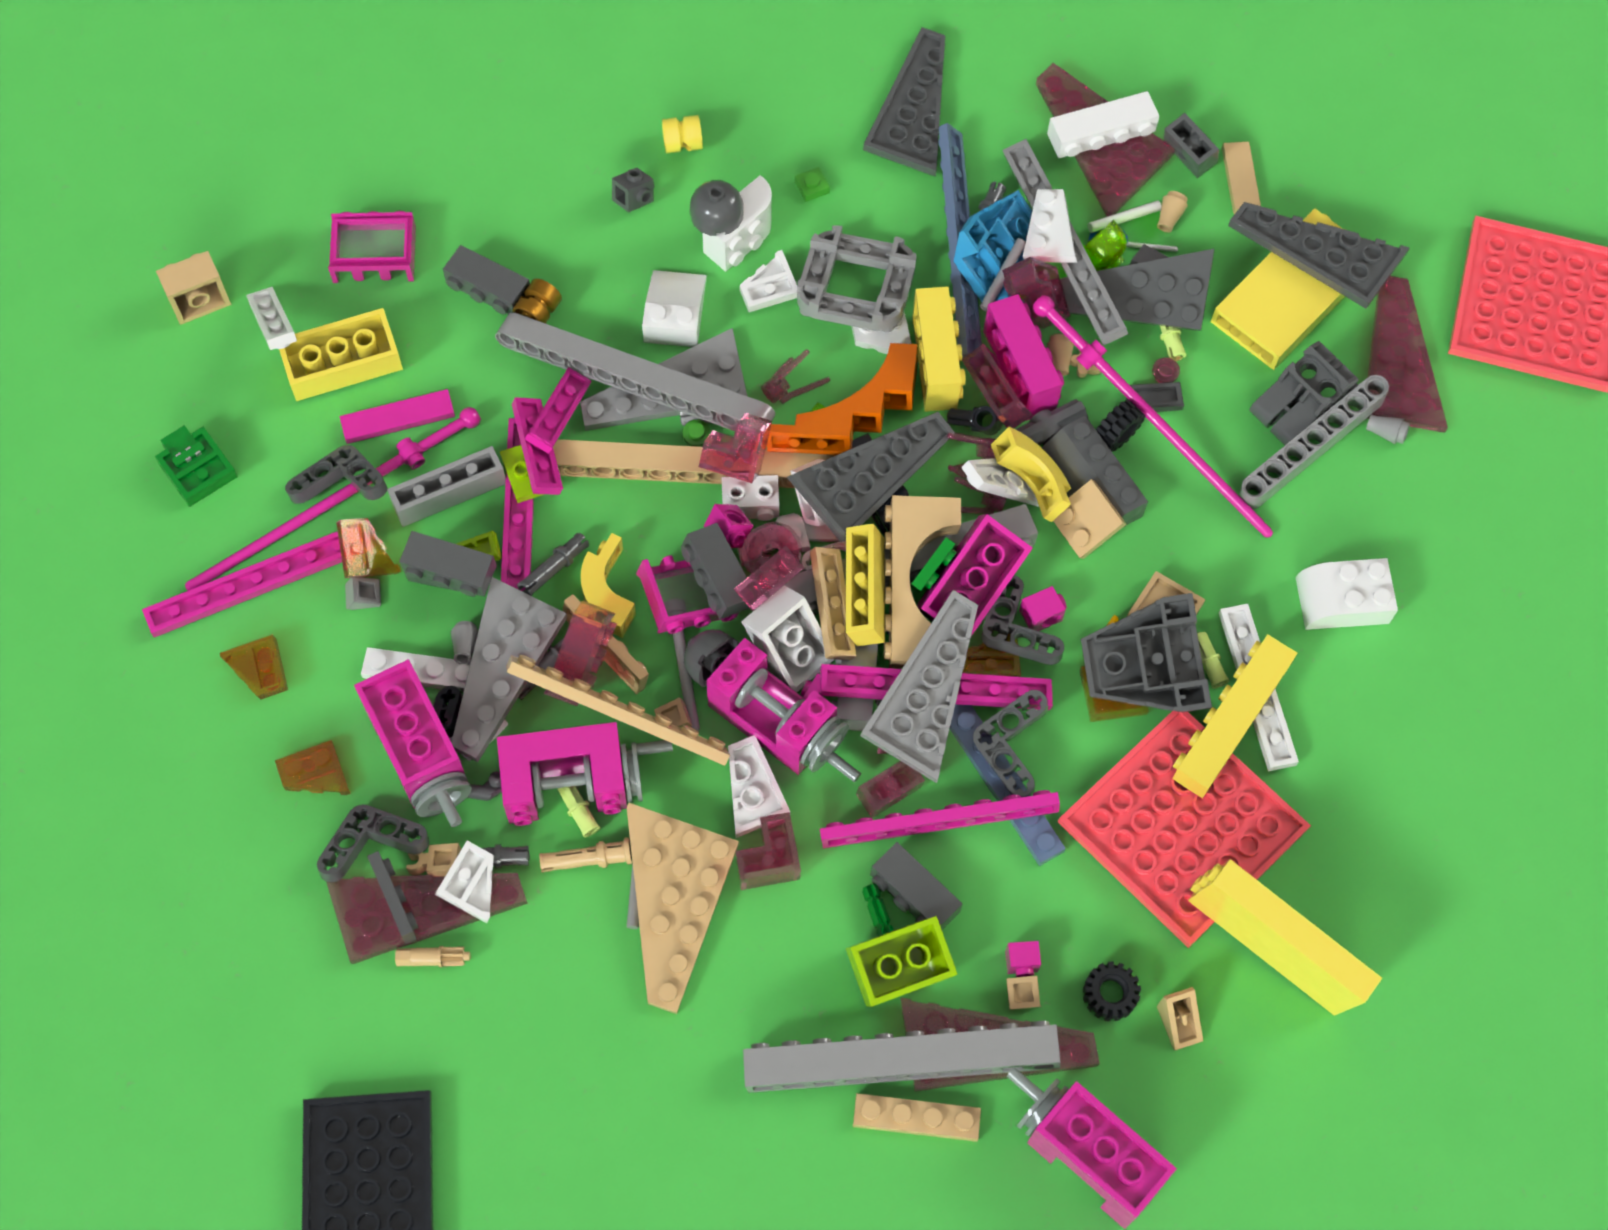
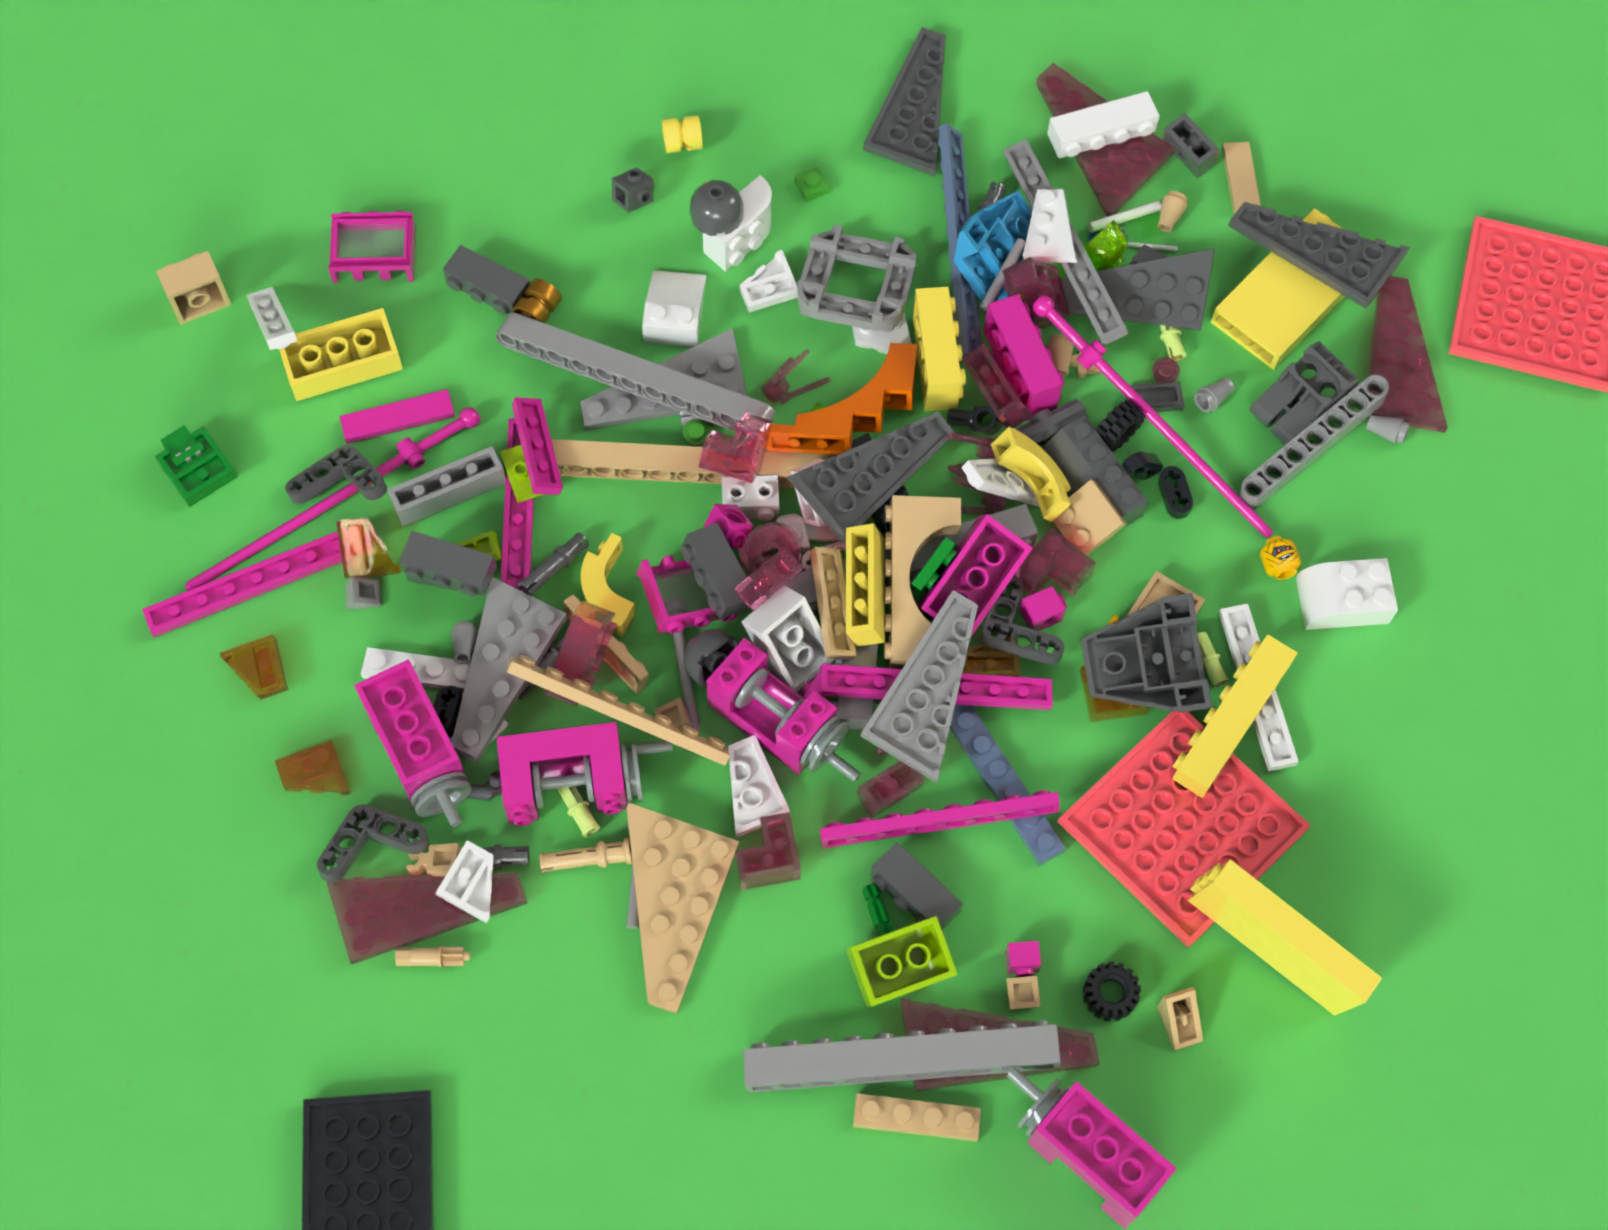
(394, 896): dark grey plate -> none
(558, 410): dark pink tile -> none
(1000, 744): dark grey beam -> none
(1055, 559): none -> clear pink brick
(1142, 465): none -> black beam
(1181, 491): none -> black beam
(1211, 396): none -> light grey cone
(1280, 558): none -> yellow head

